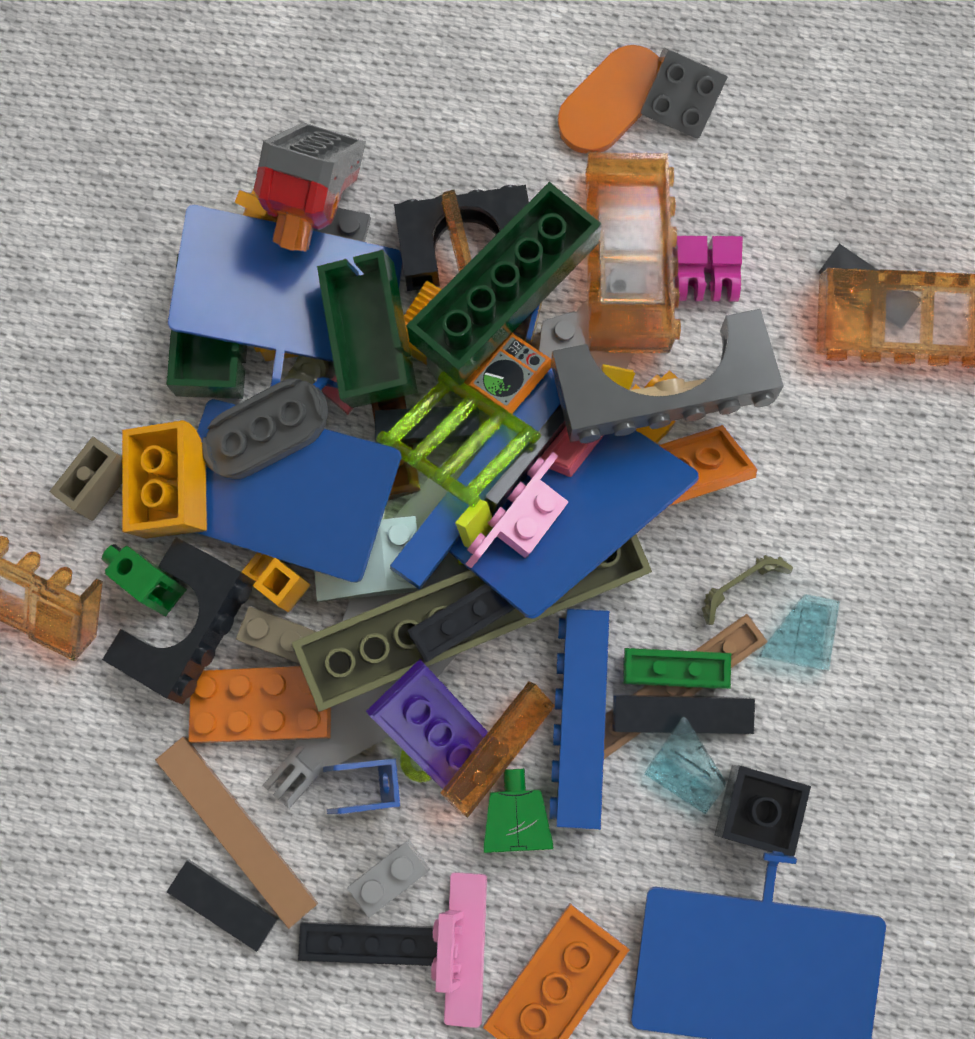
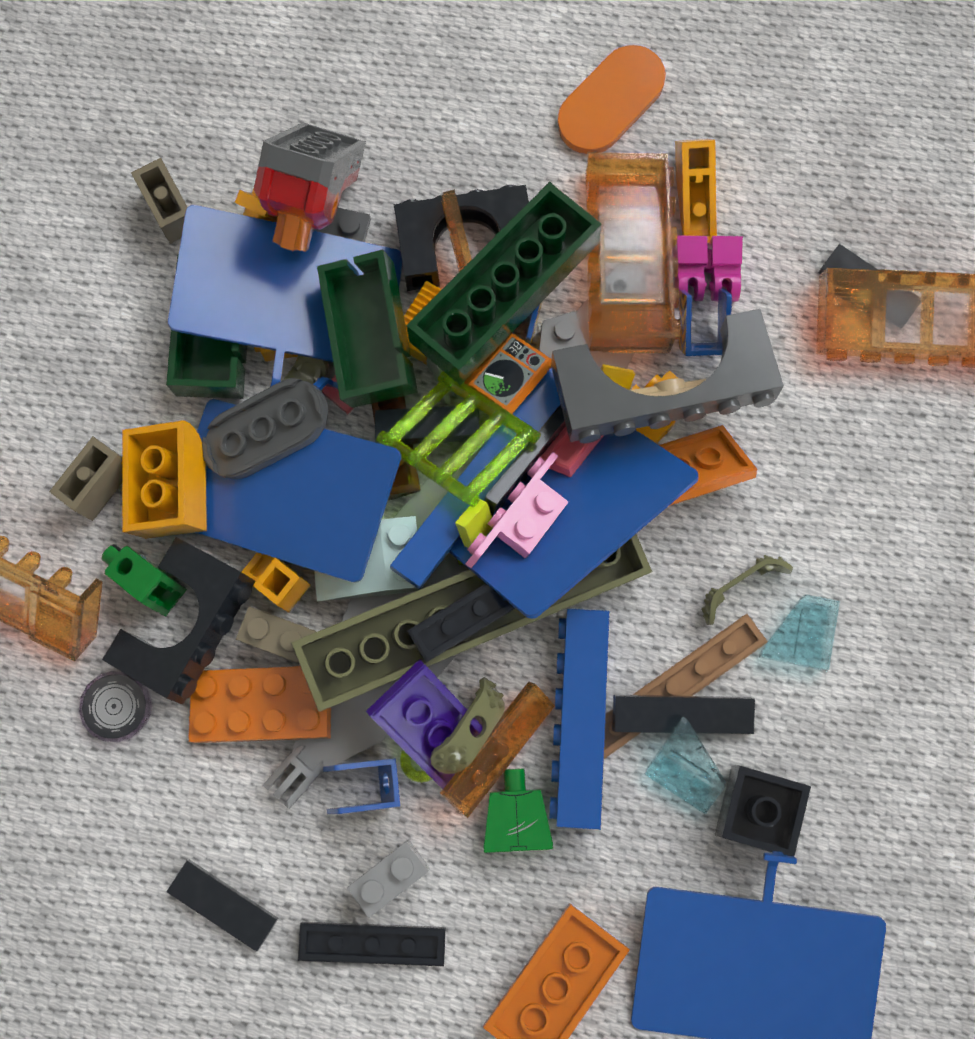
(115, 707): none -> tile
(162, 198): none -> dark tan brick
(236, 832): medium nougat tile -> none
(461, 747): none -> olive piece
(461, 950): bright pink bracket -> none
(677, 668): green tile -> none
(683, 93): dark grey bracket -> none
(685, 317): none -> blue piece
(696, 186): none -> light orange slope

